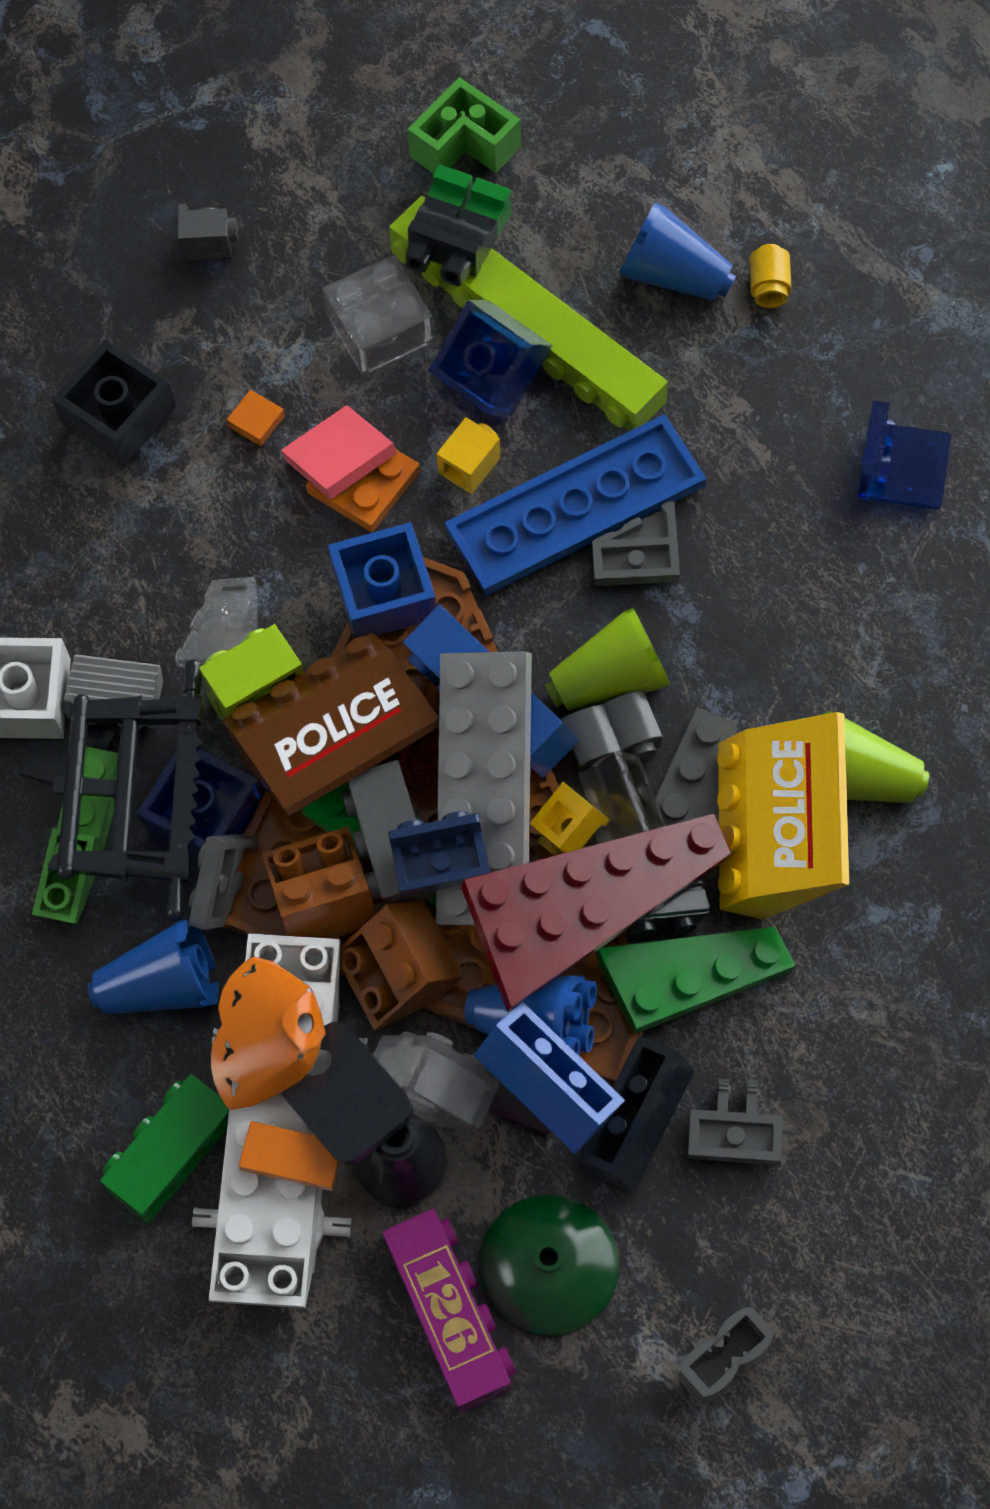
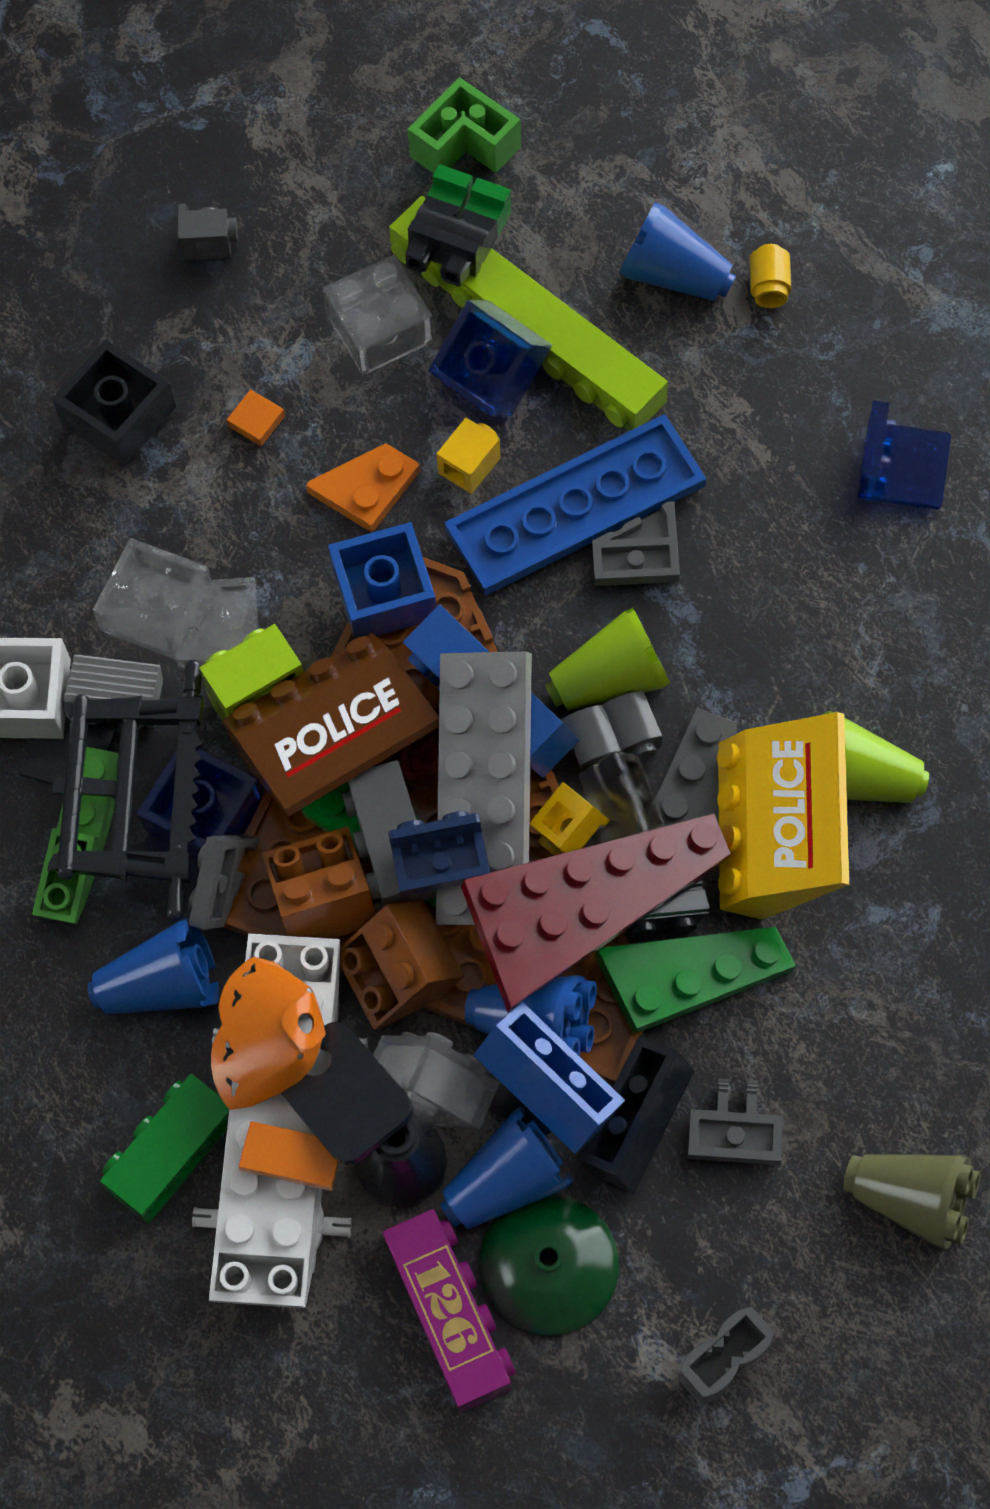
(152, 598): none -> clear brick
(338, 452): coral tile -> none
(505, 1174): none -> blue cone
(917, 1192): none -> olive cone

